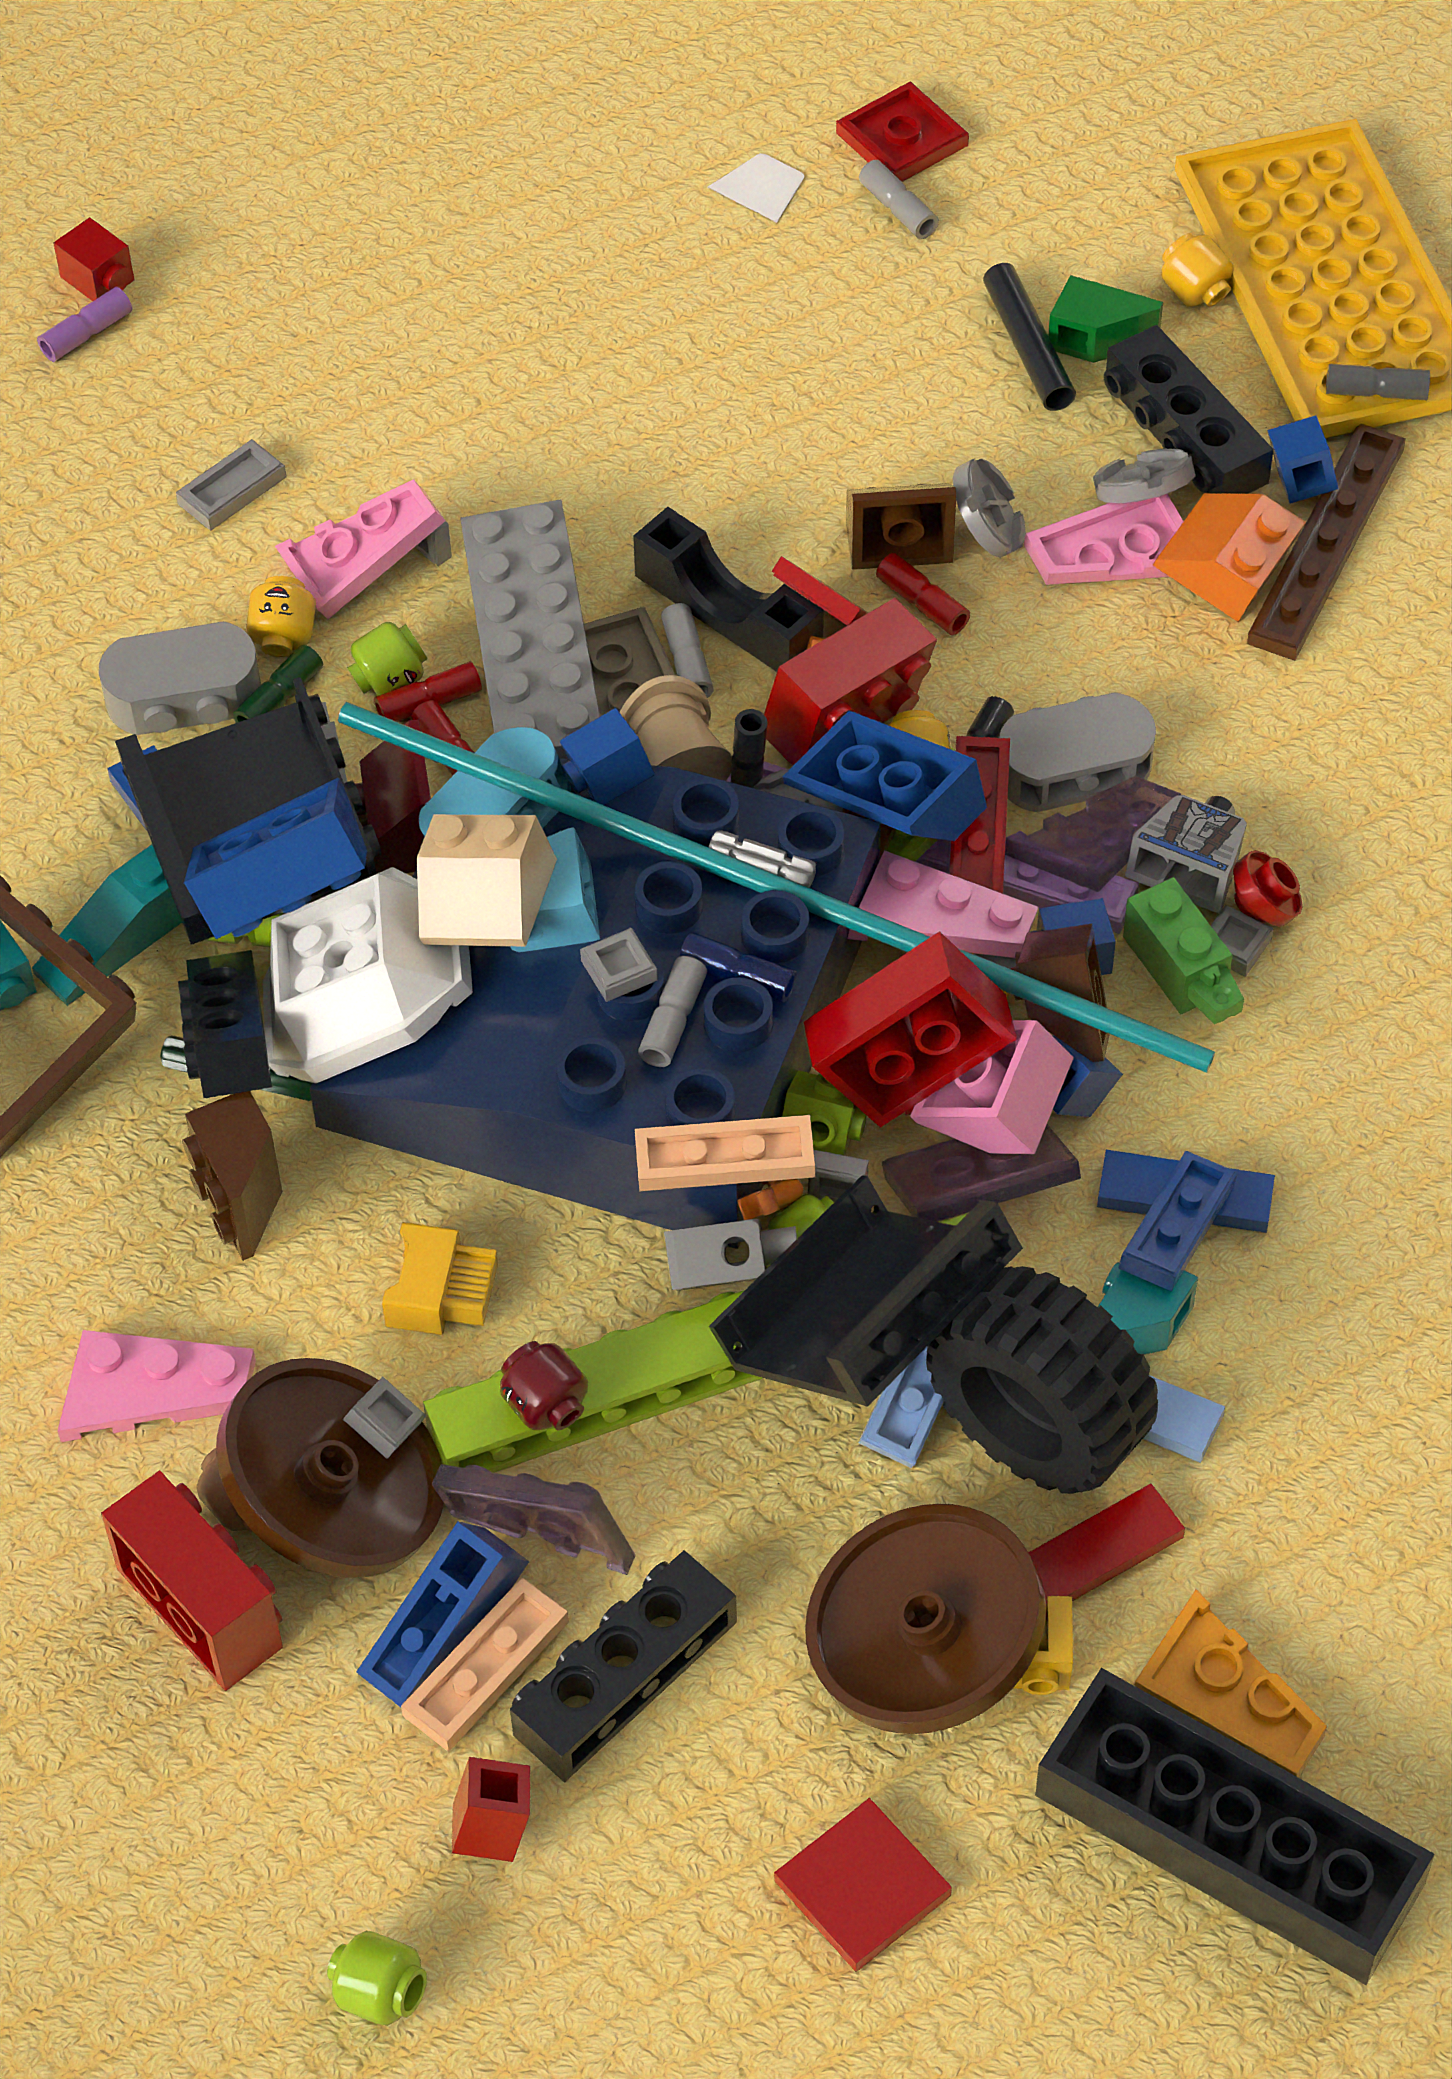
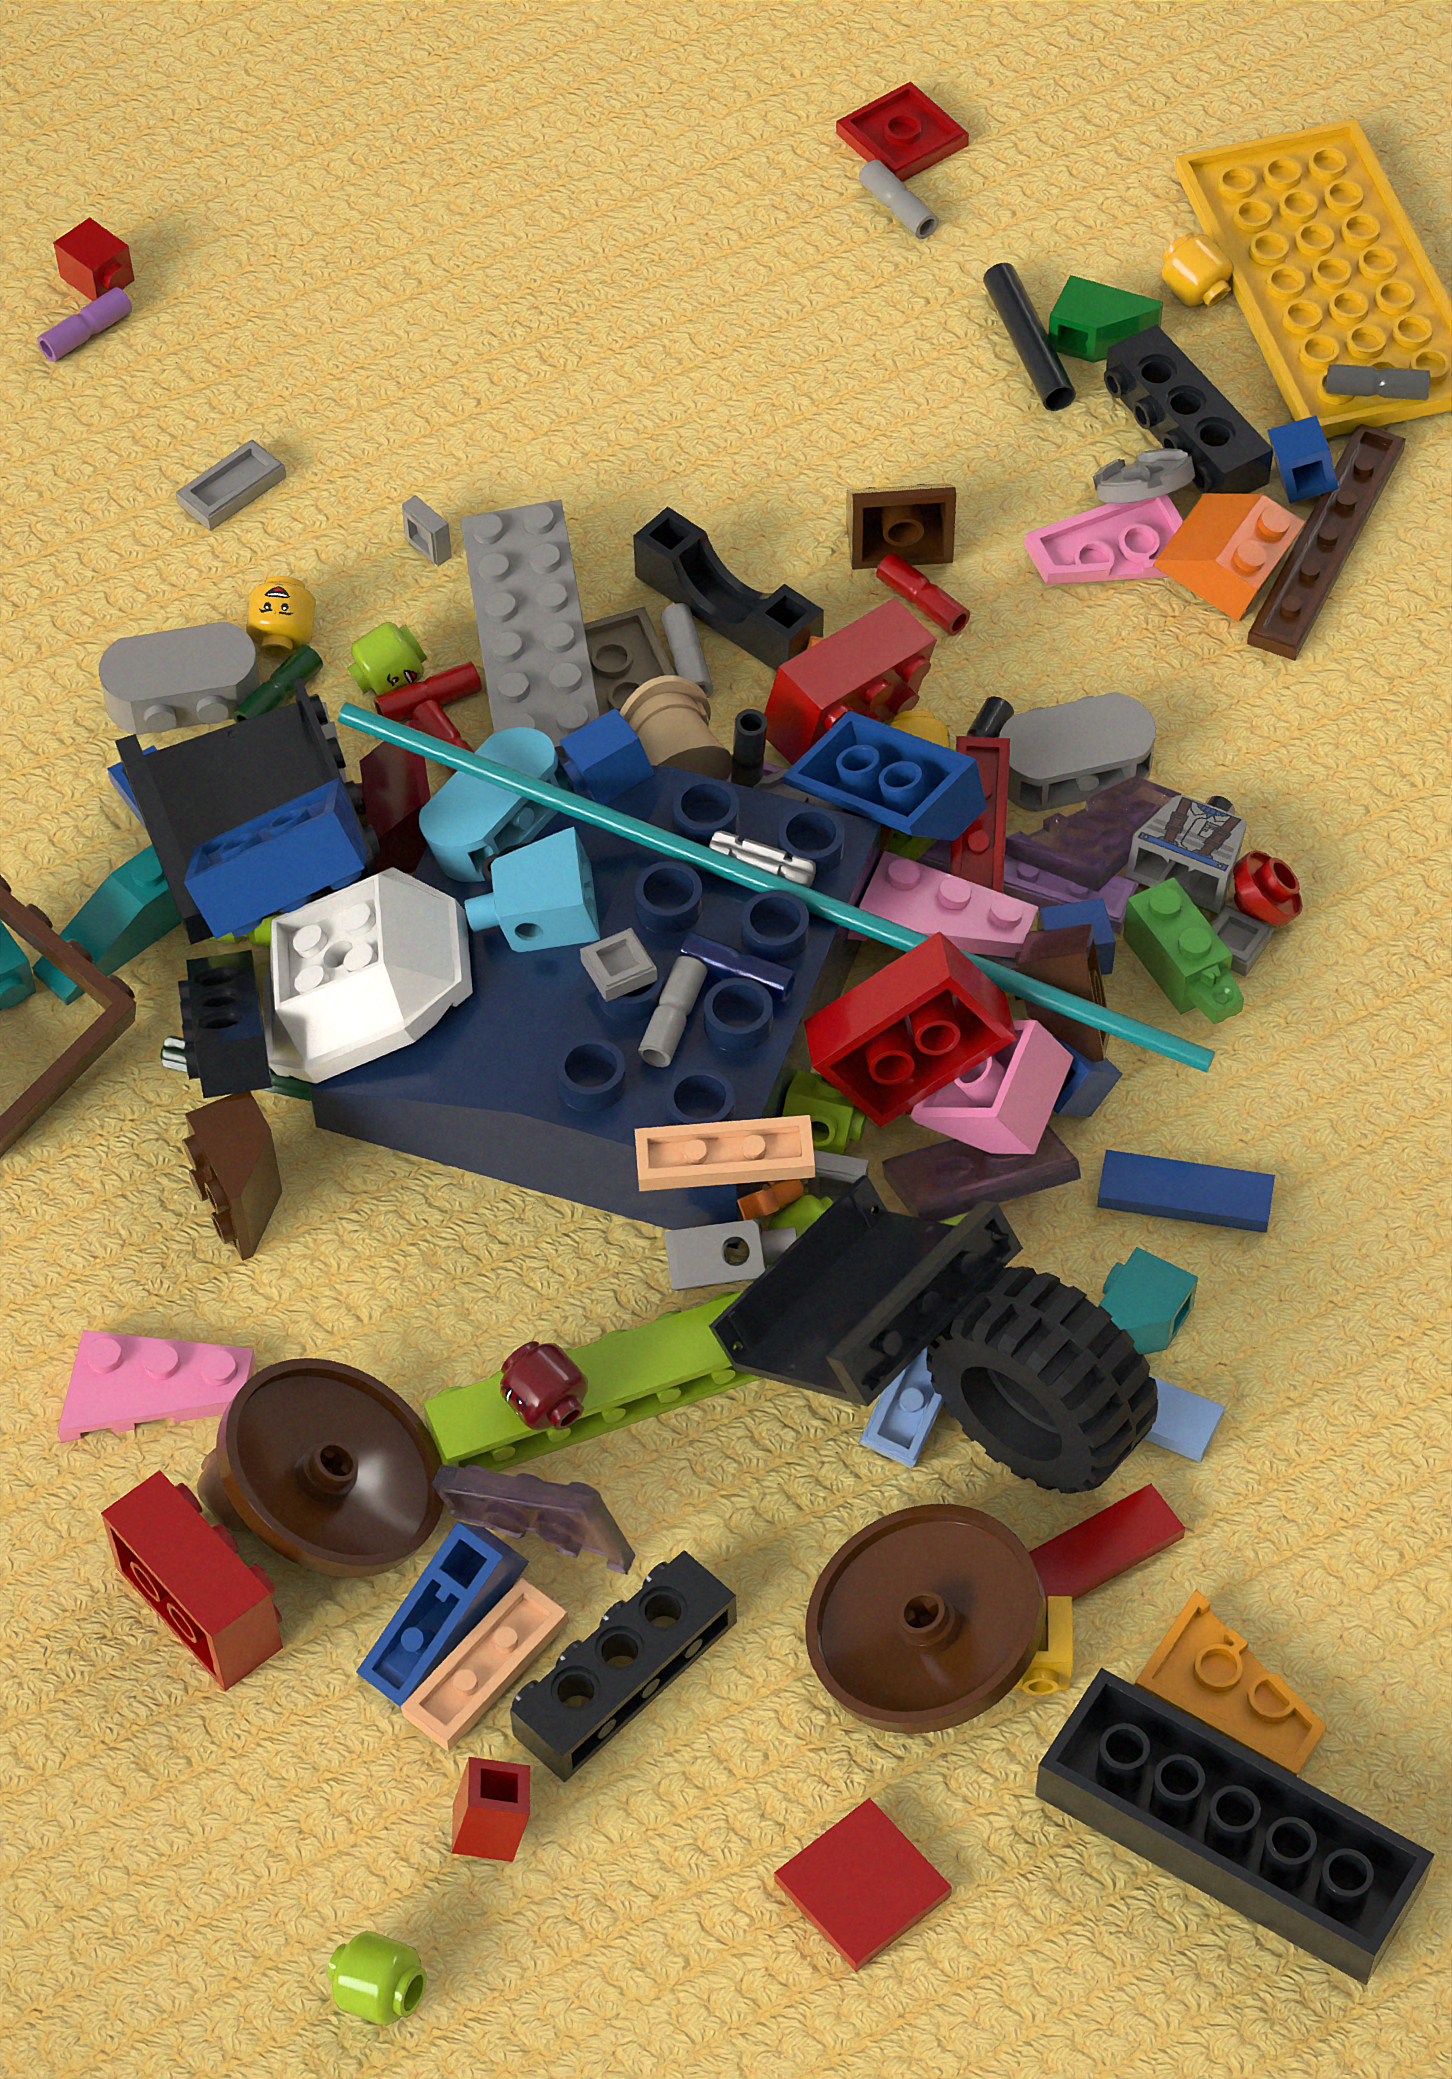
(356, 551): bright pink wing -> none
(384, 1417): light grey tile -> none
(439, 1281): yellow piece -> none
(482, 879): slope -> none
(761, 185): white sticker -> none
(817, 592): red tile -> none
(985, 507): light grey tile -> none
(1178, 1220): blue tile -> none

